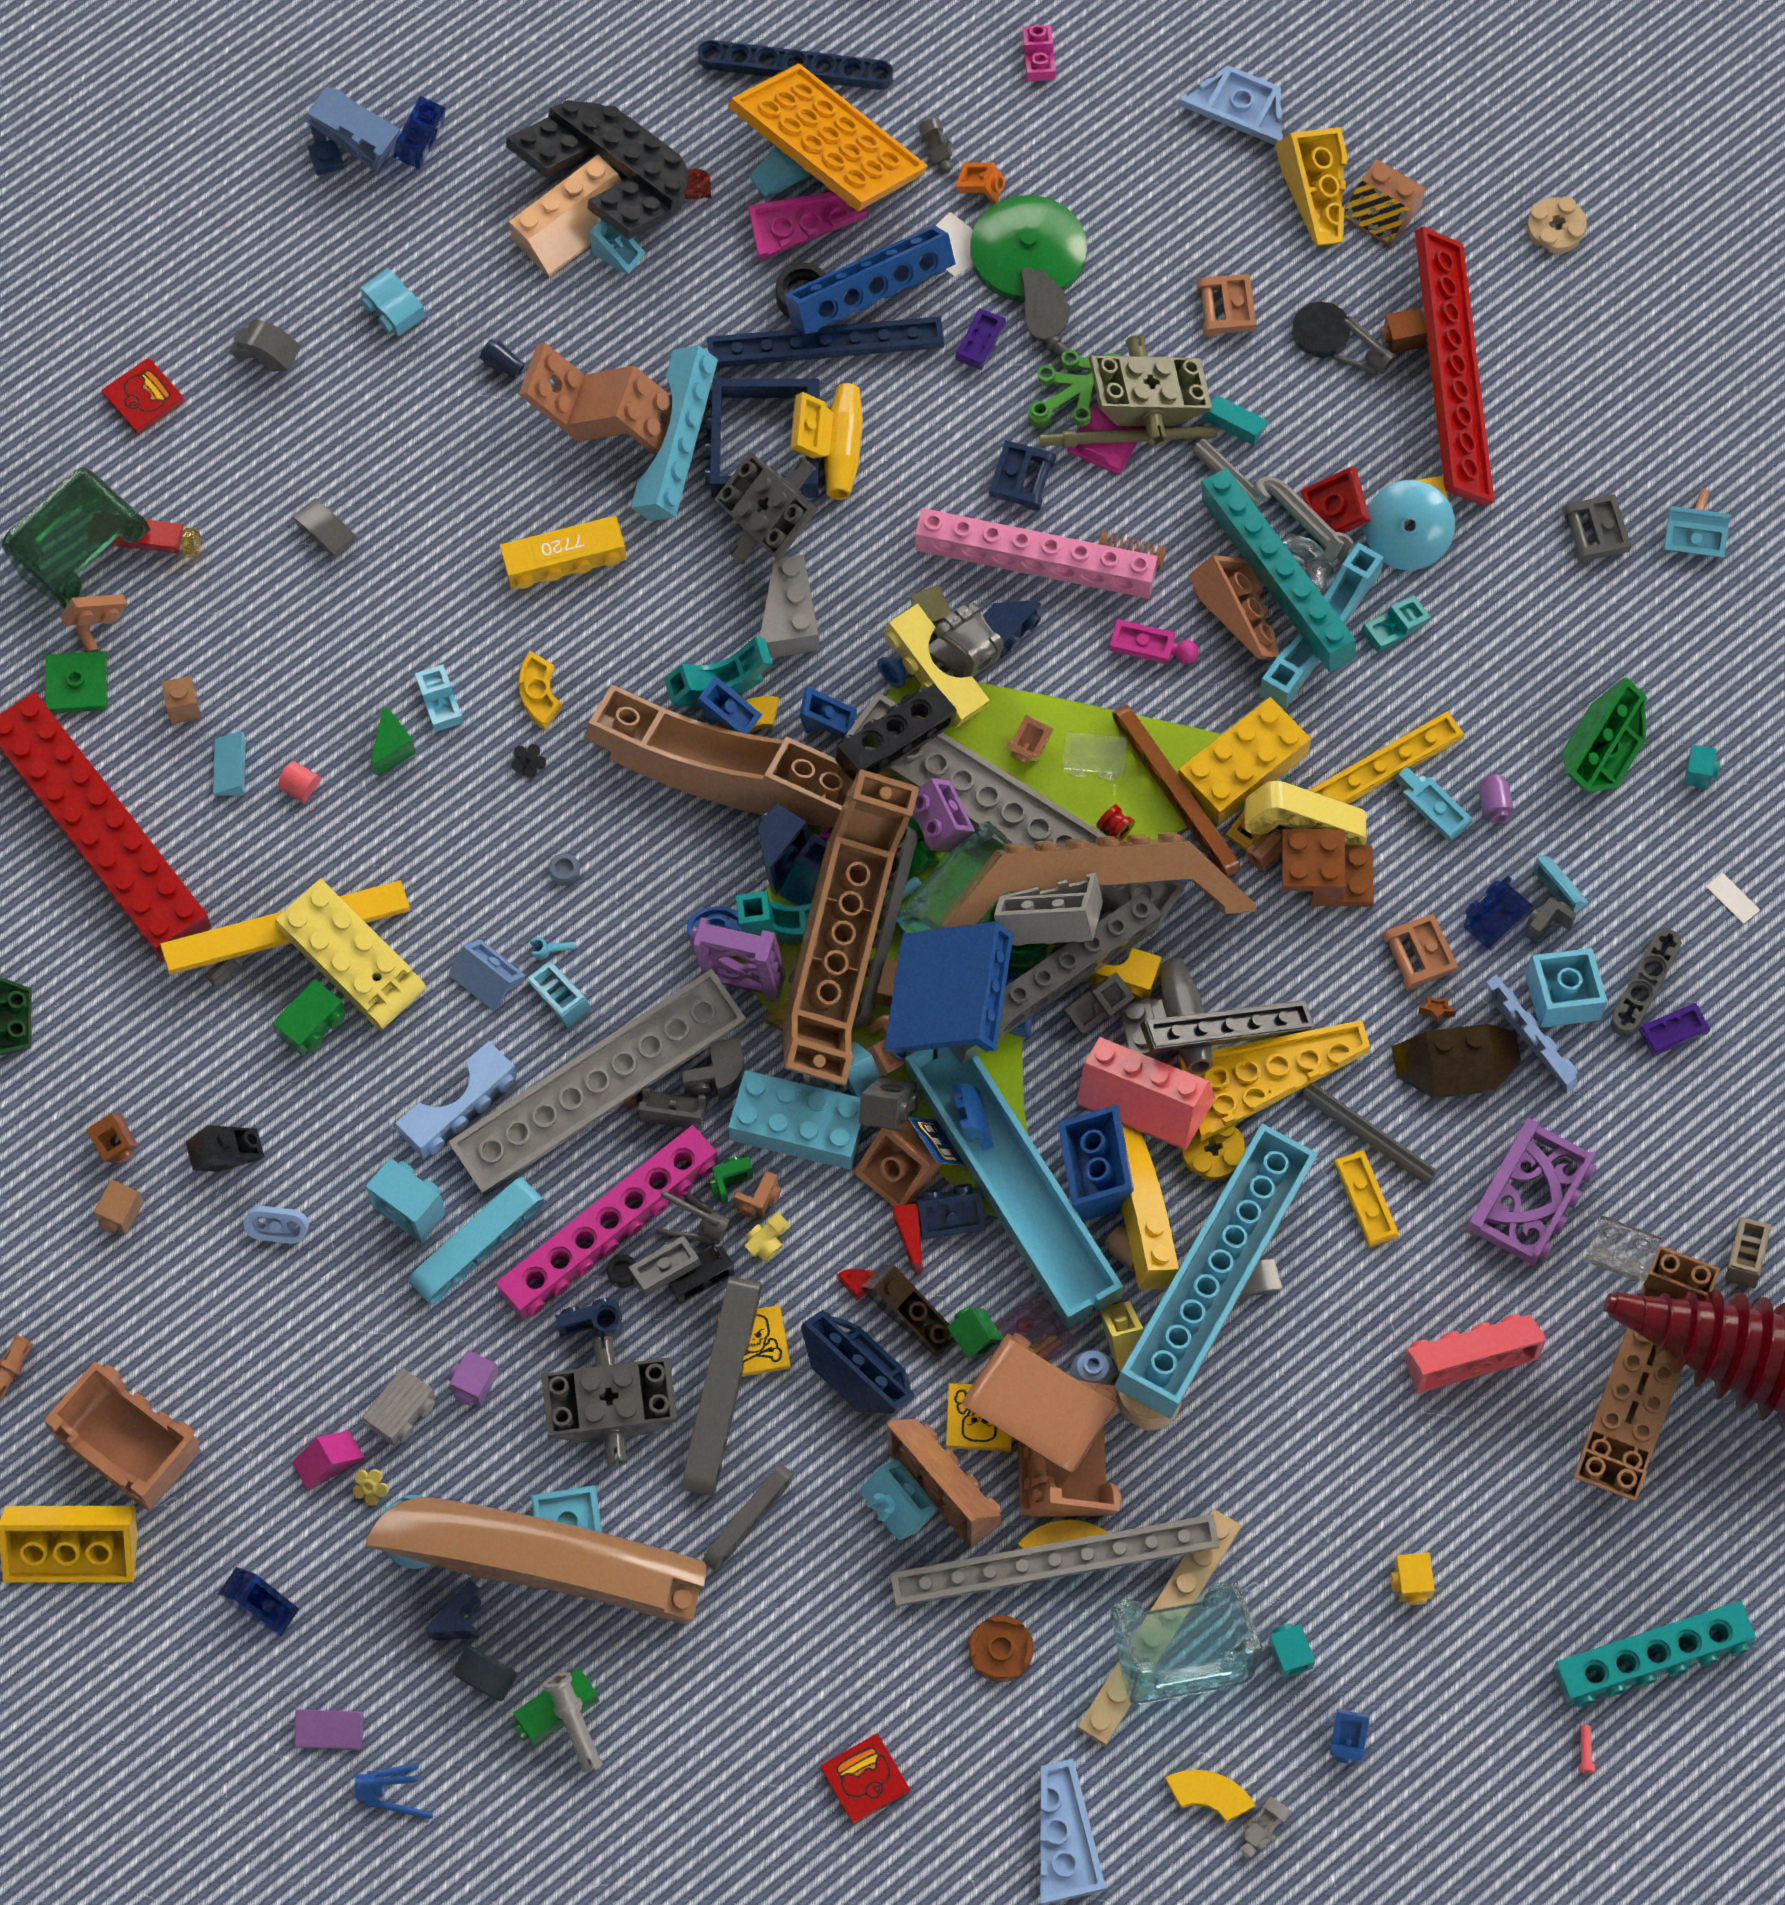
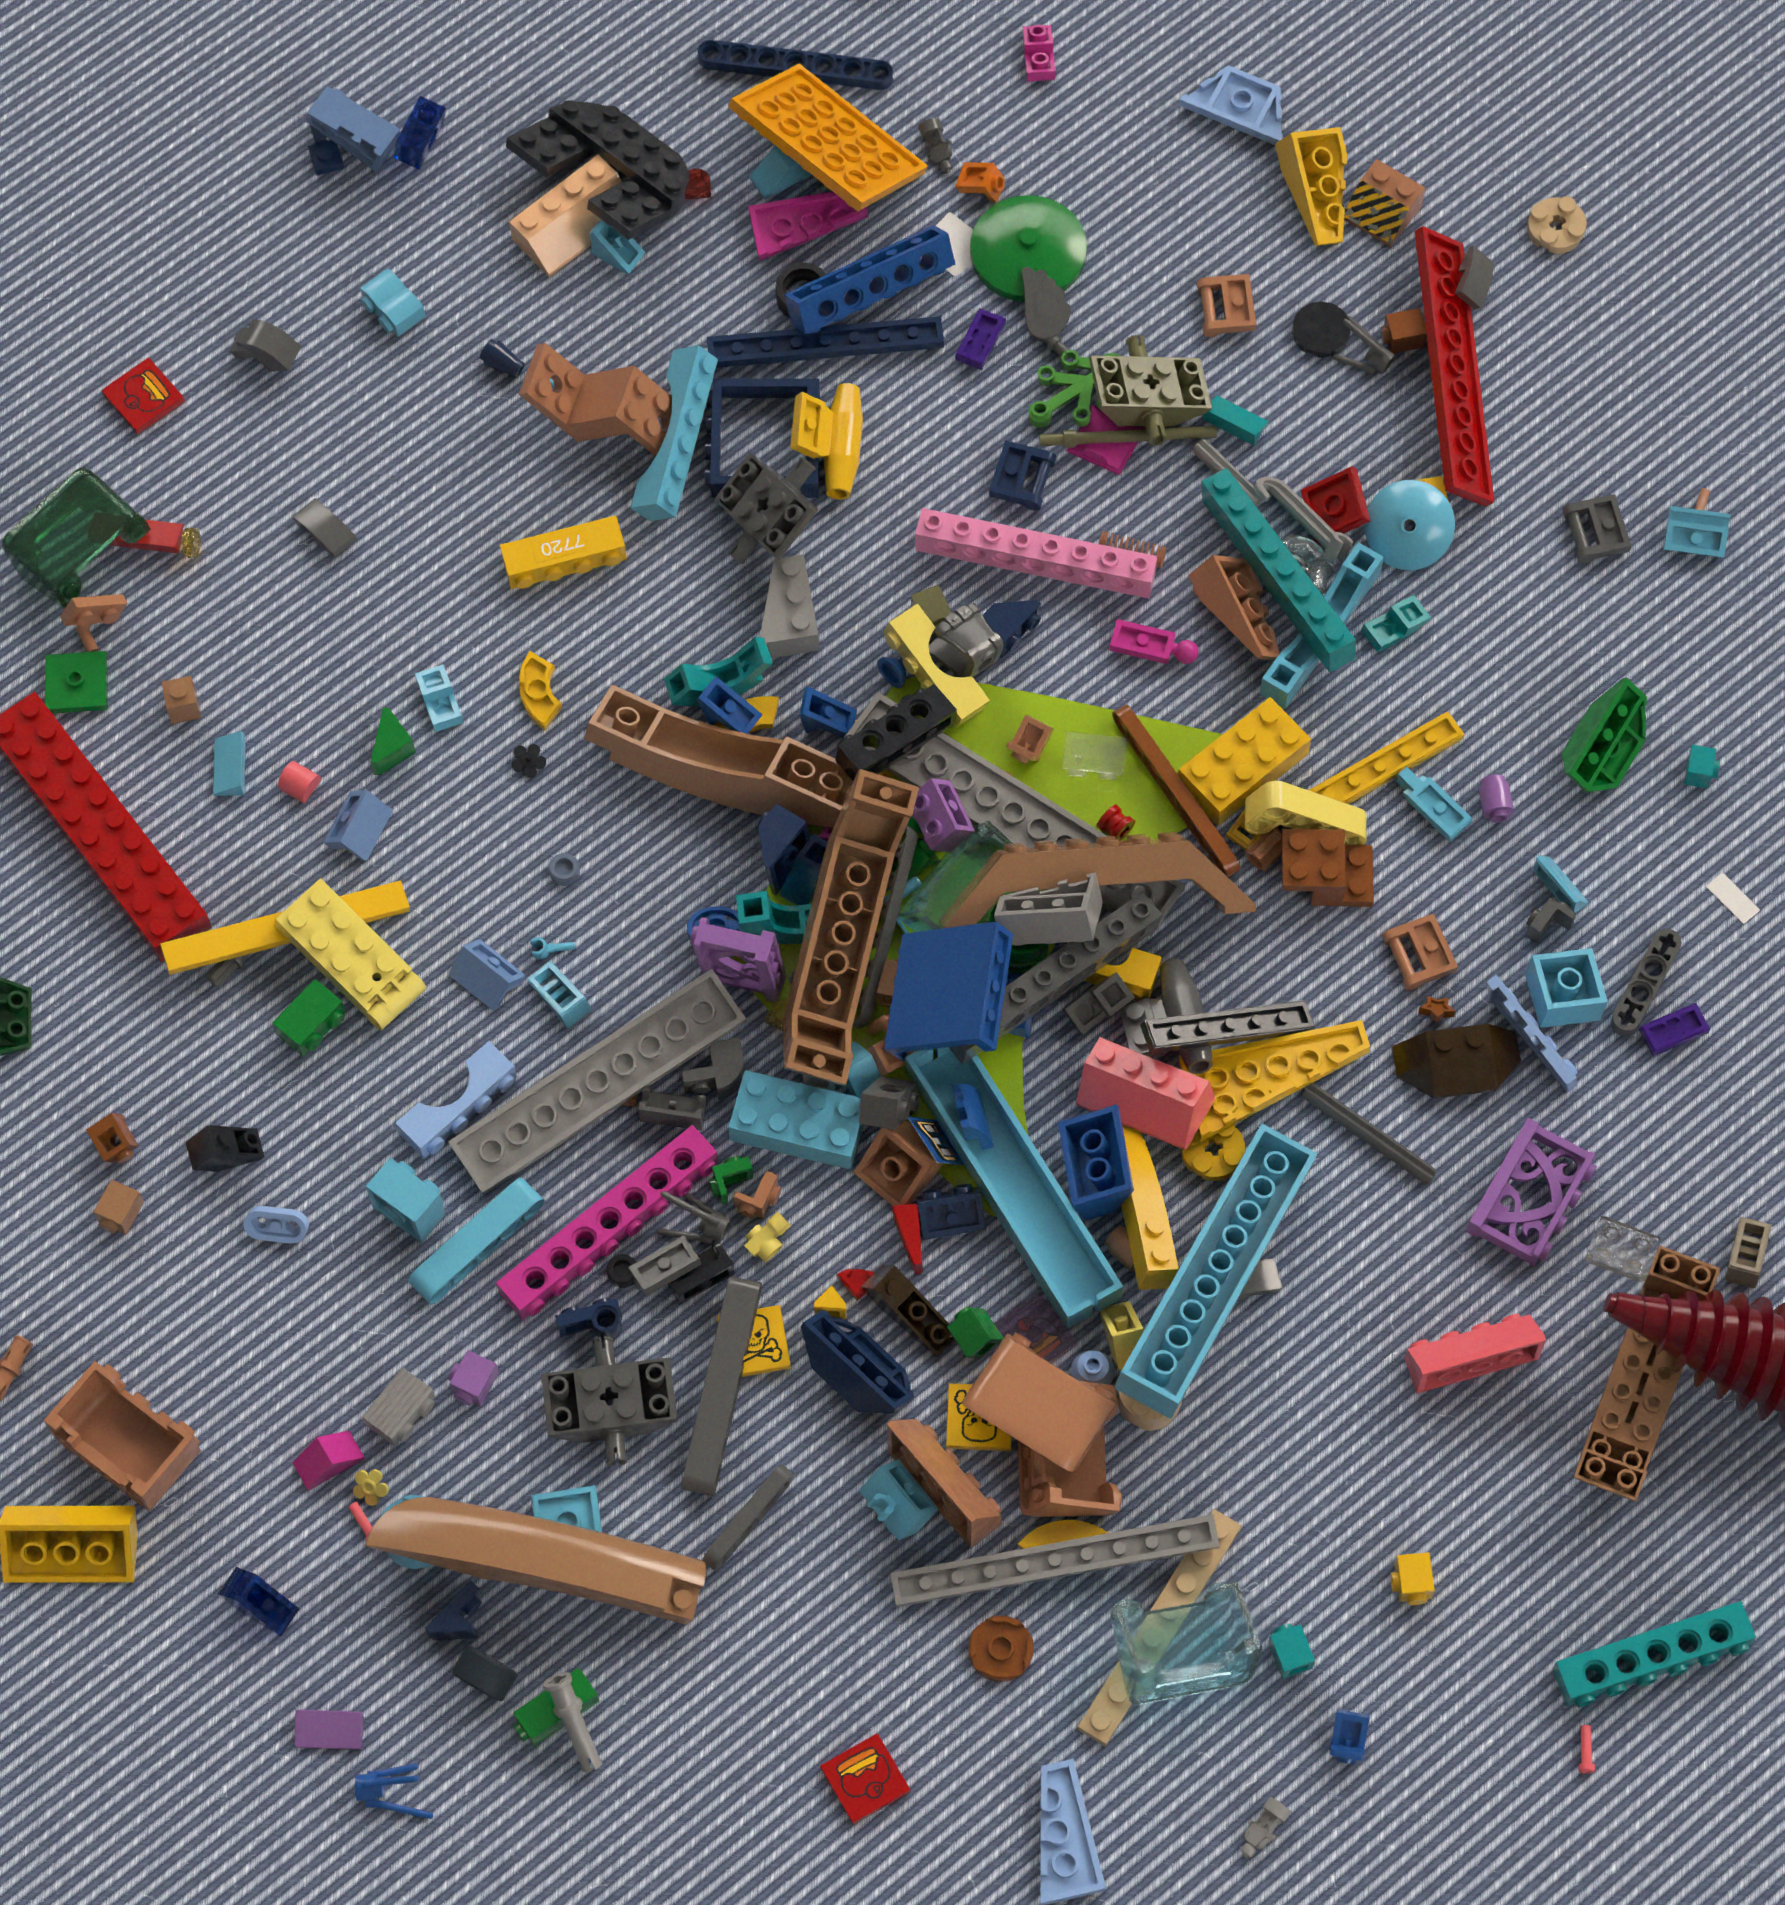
(358, 824): none -> medium blue panel
(360, 1518): none -> coral piece
(832, 1303): none -> yellow slope
(1210, 1791): yellow tile -> none
(1366, 1198): yellow tile -> none
(1476, 278): none -> dark grey slope
(1496, 913): clear blue bracket -> none

